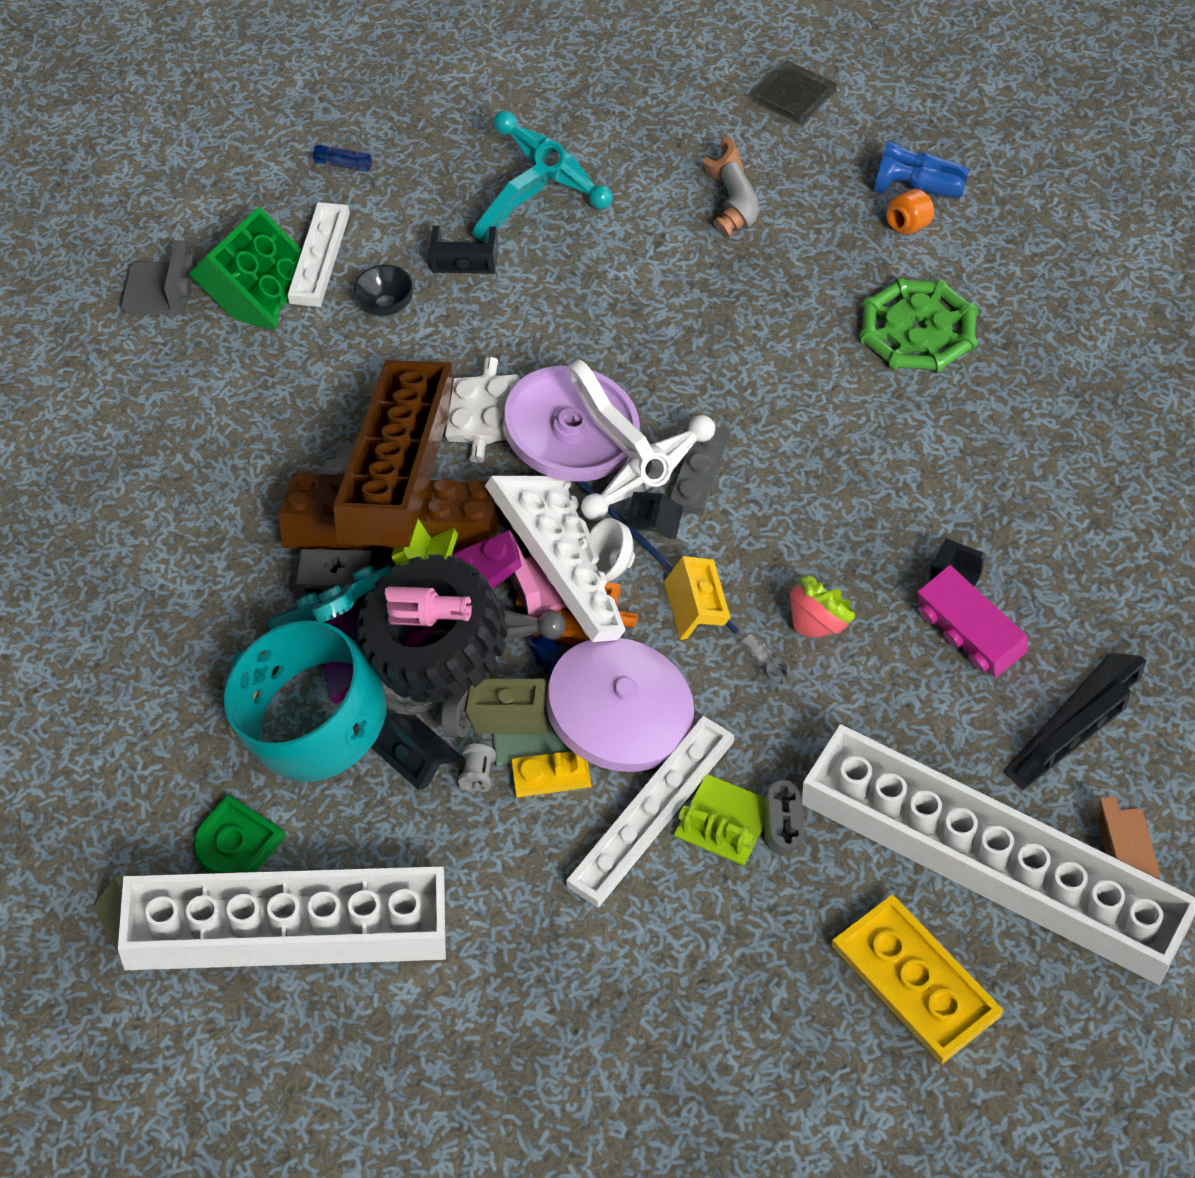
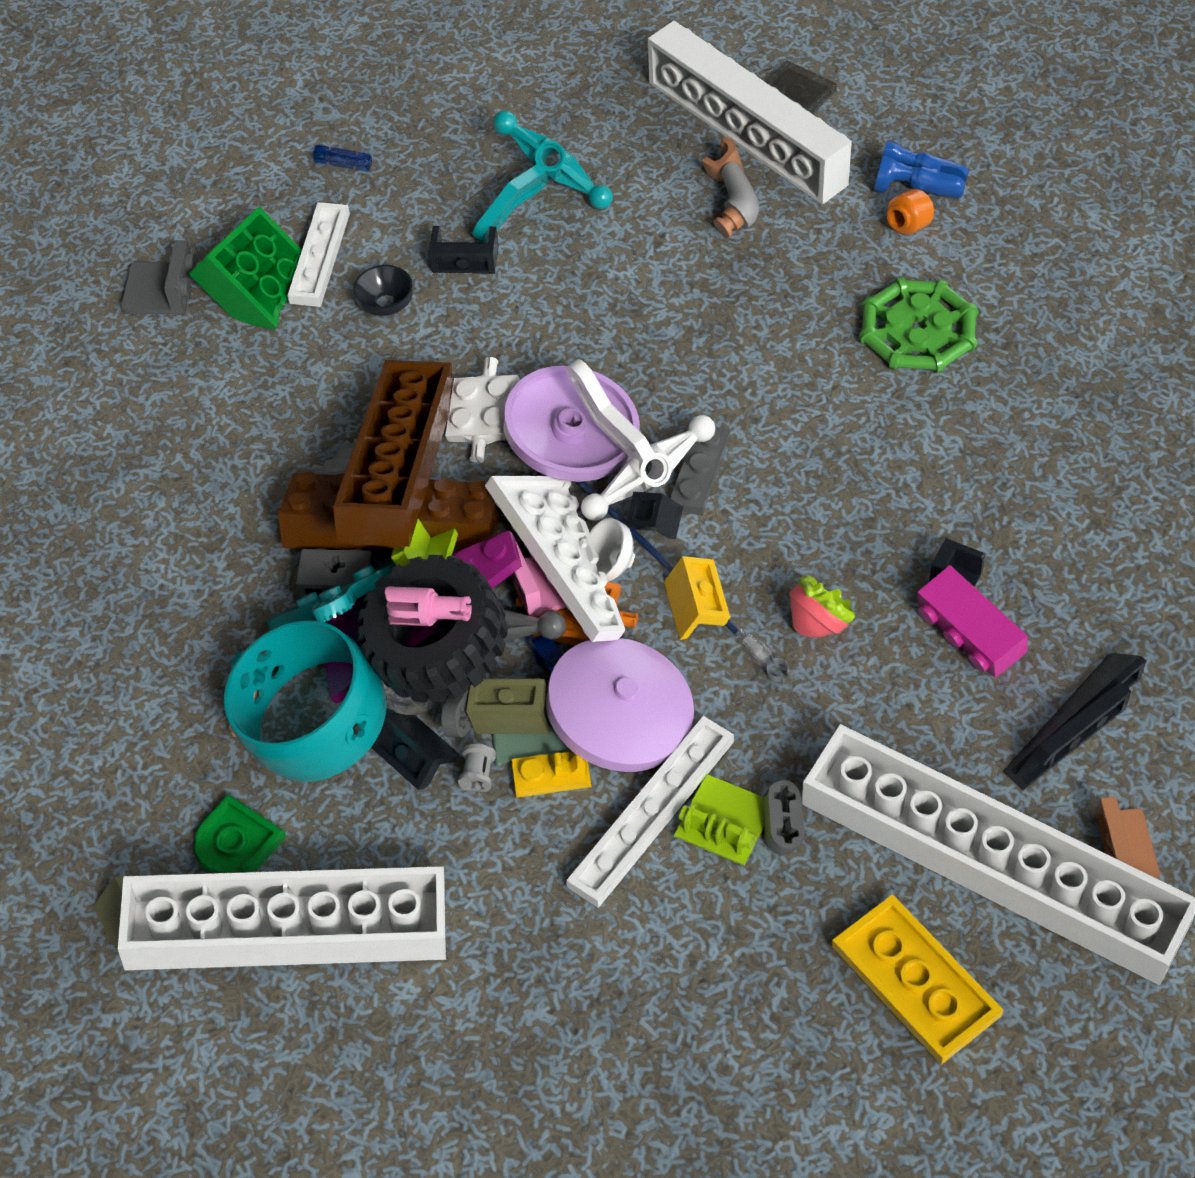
(749, 112): none -> white brick

